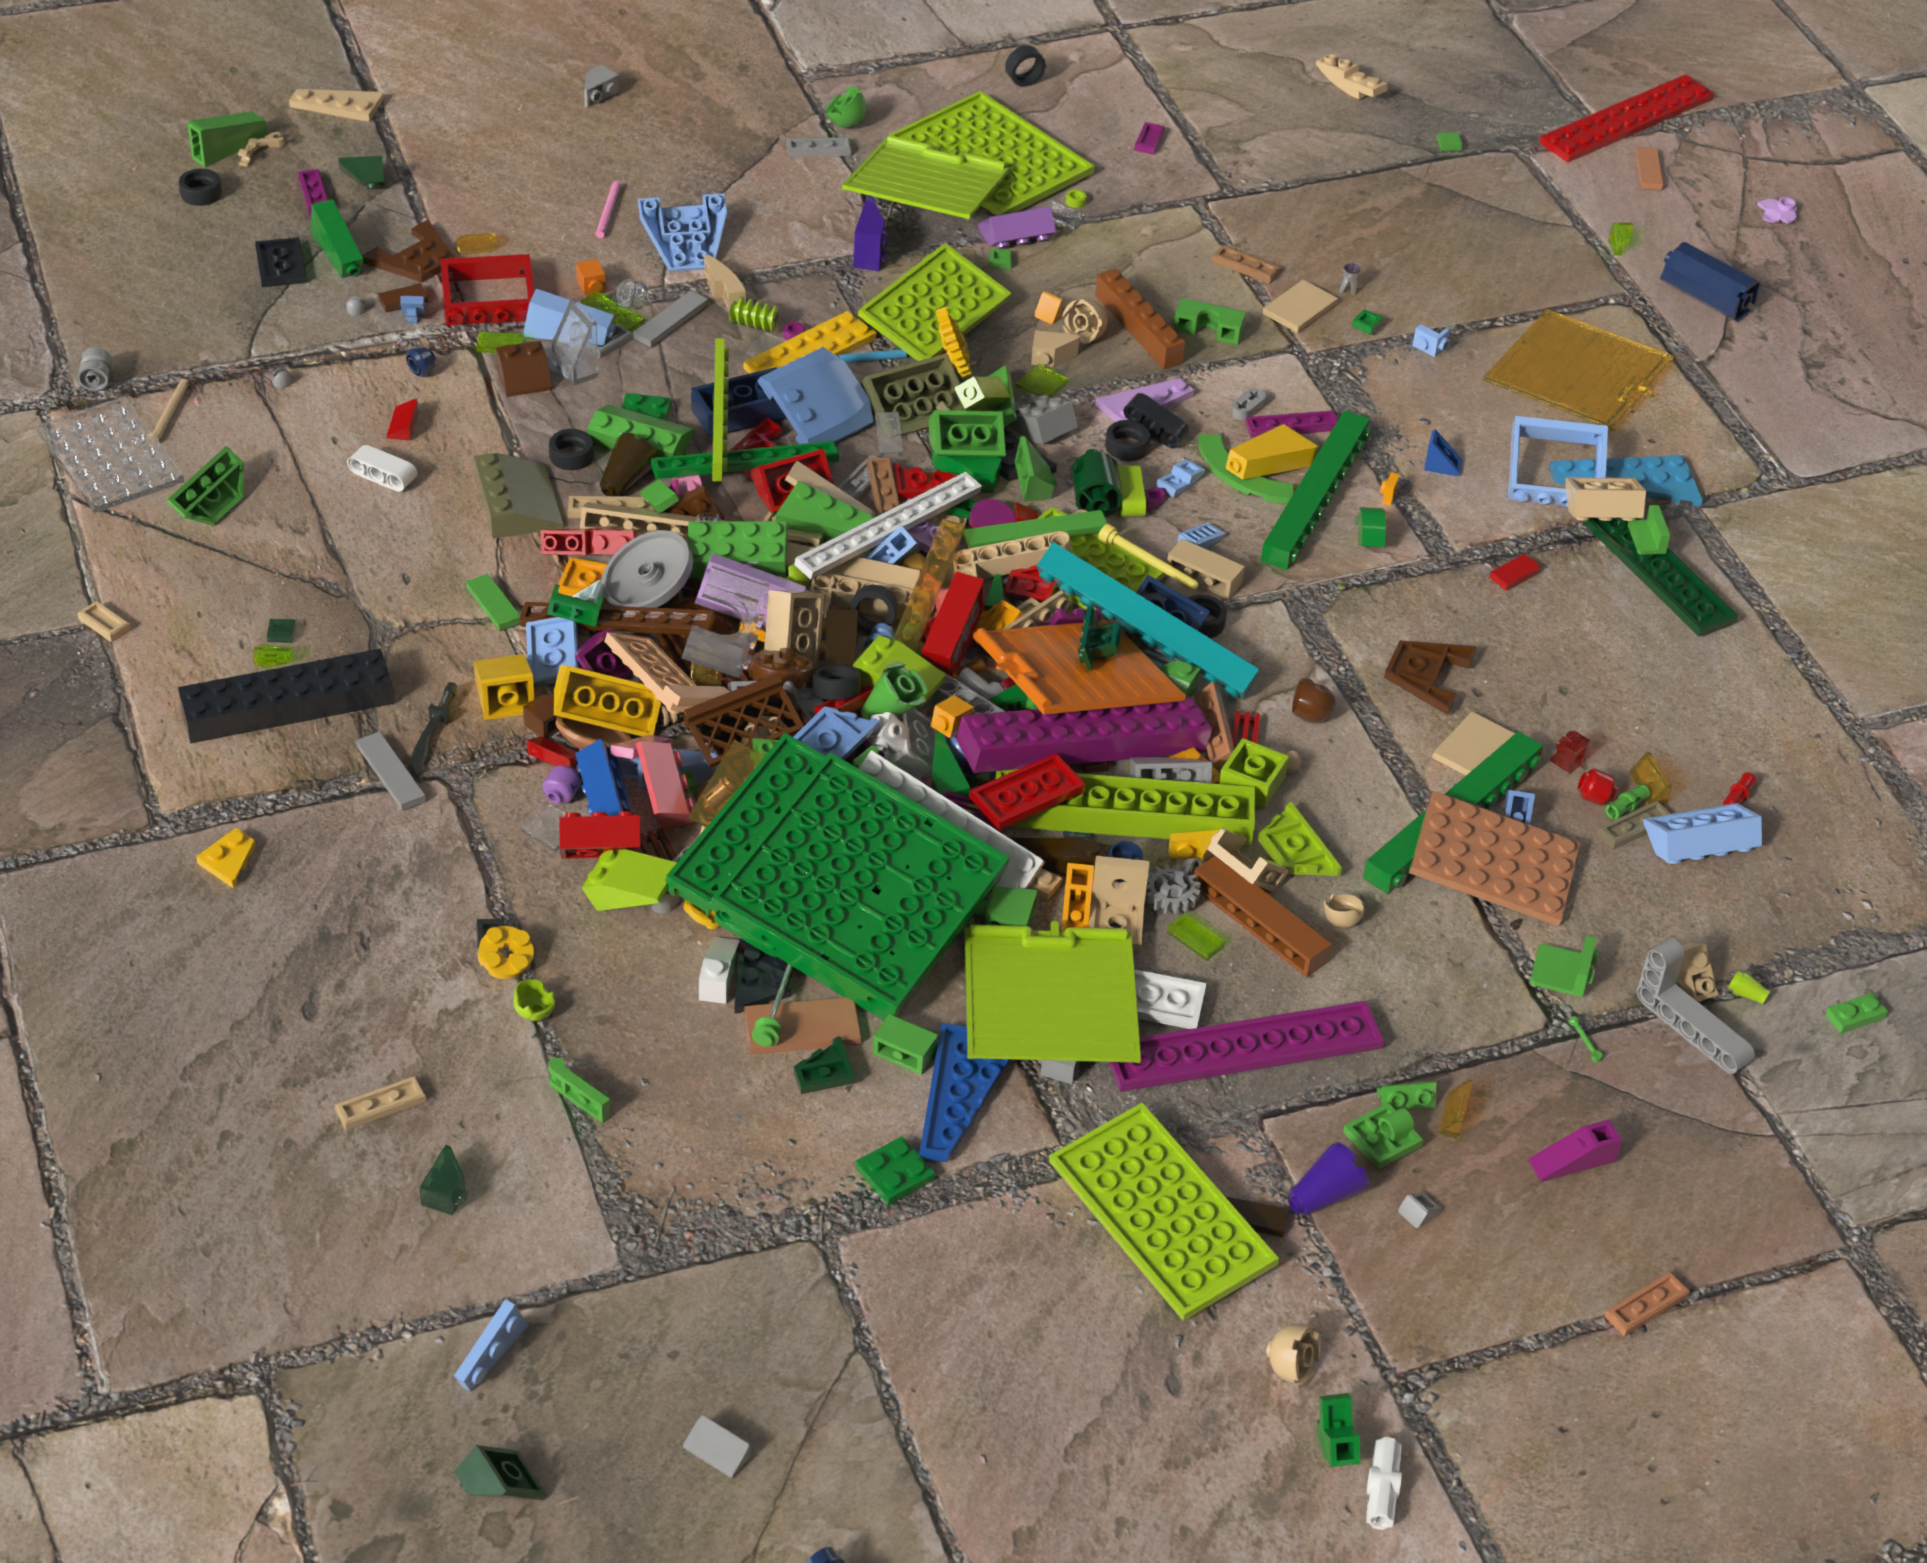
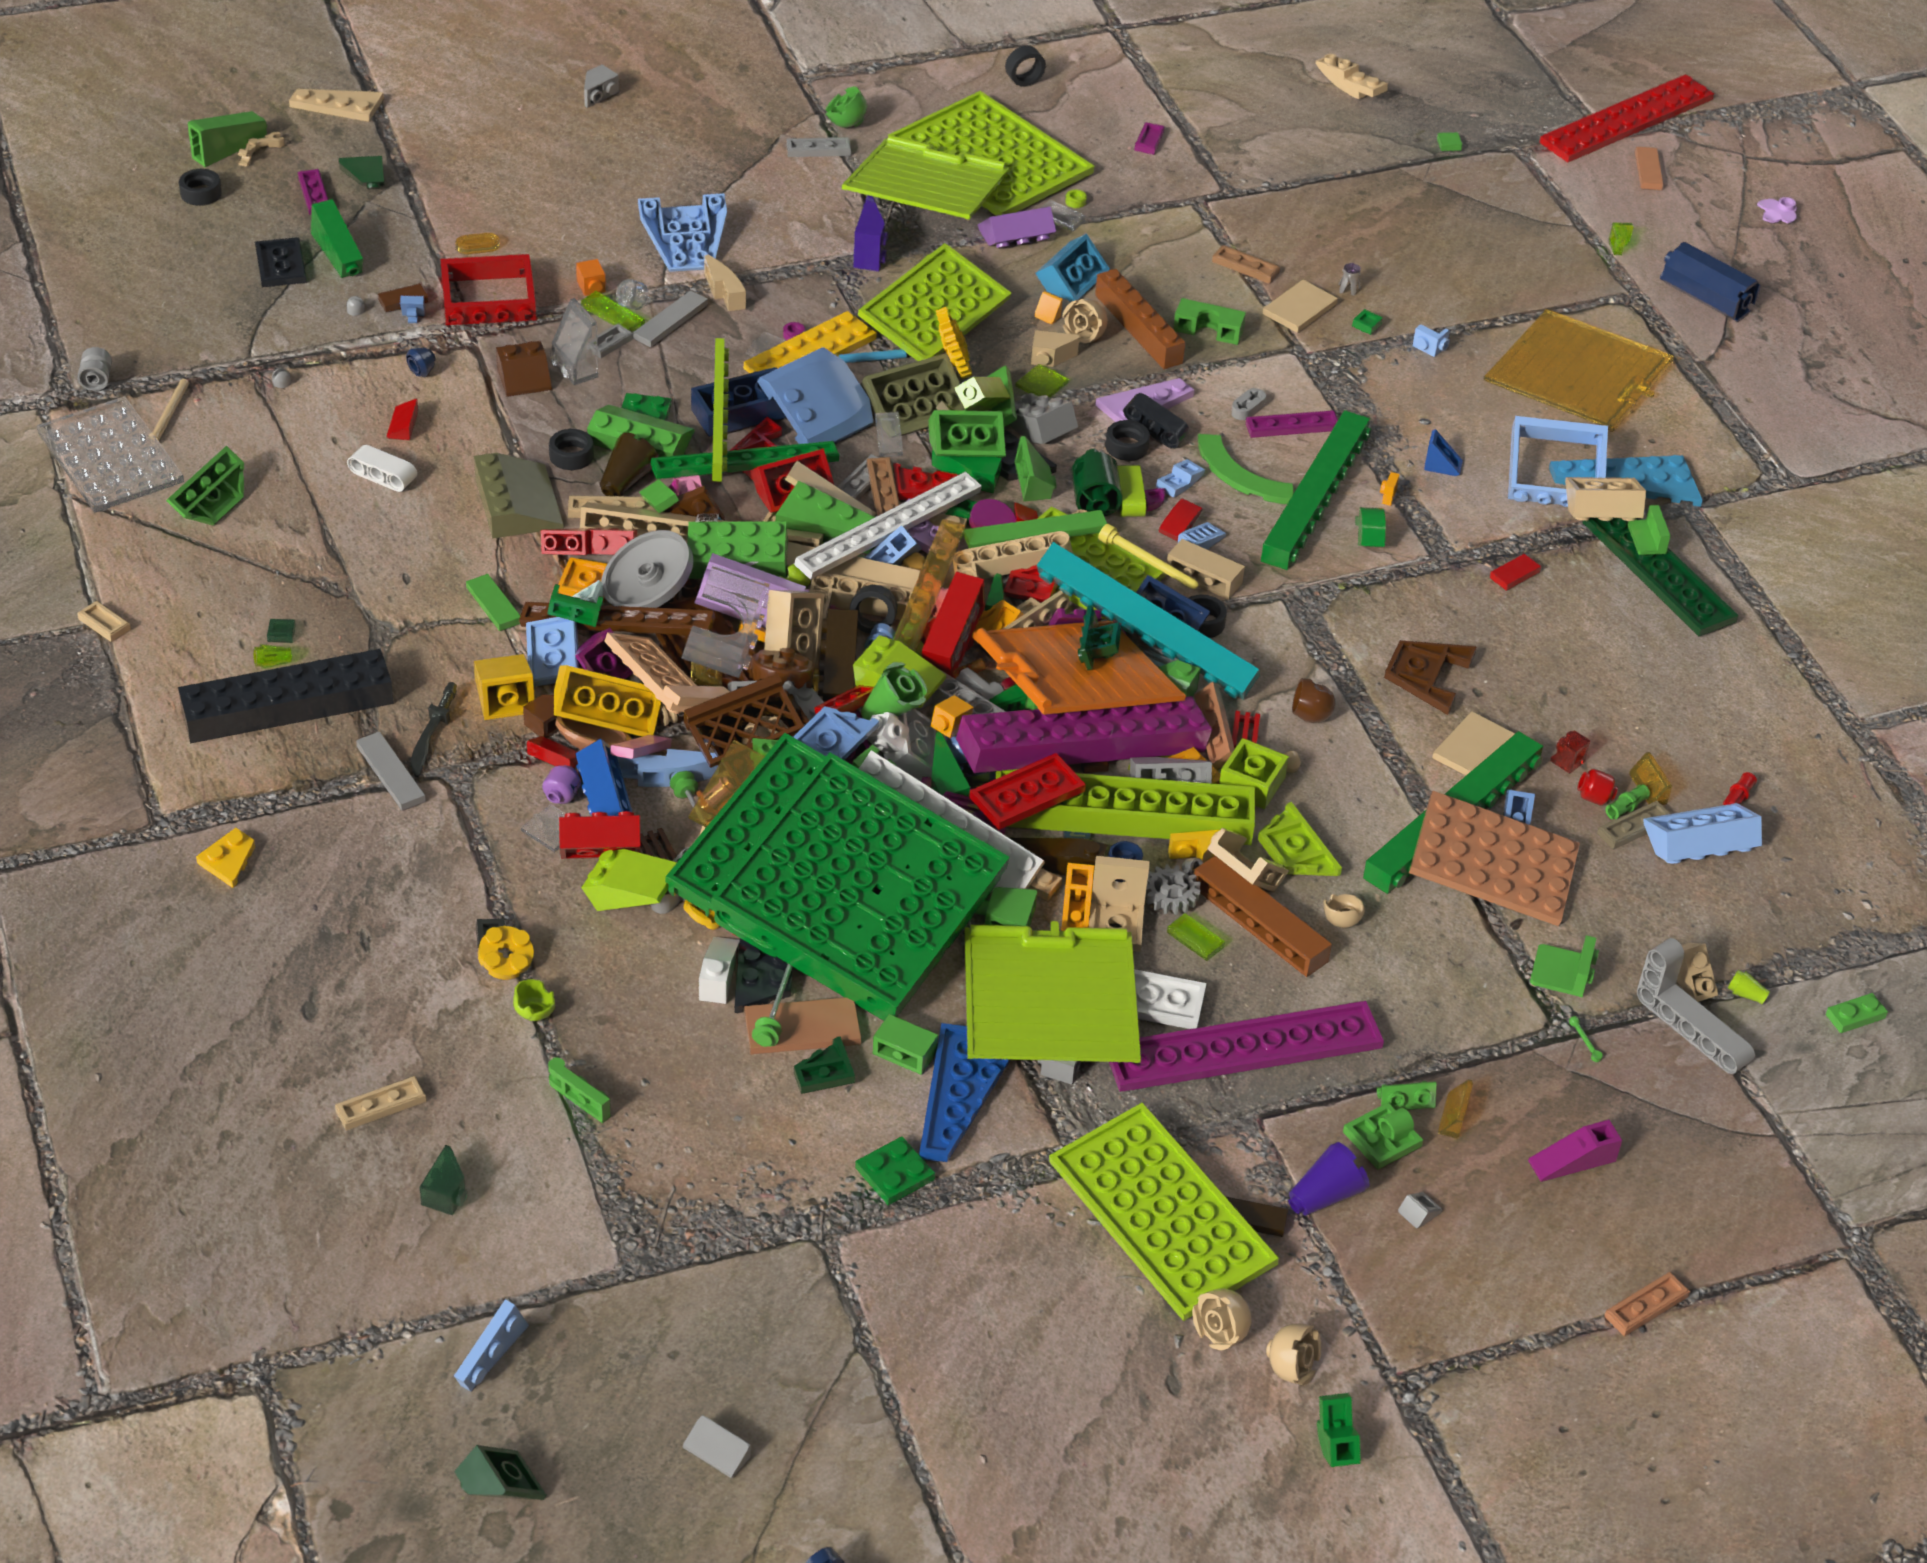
(417, 261): reddish brown wing -> none
(489, 341): clear neon green tile -> none
(547, 311): light blue slope -> none
(608, 209): bright pink bar -> none
(665, 783): coral slope -> none
(754, 315): lime piece -> none
(836, 682): black tyre -> none
(1000, 259): bright green tile -> none
(1073, 269): none -> dark azure slope
(1180, 519): none -> red slope
(1222, 1318): none -> tan cylinder
(1271, 454): yellow slope -> none
(1384, 1483): white piece -> none

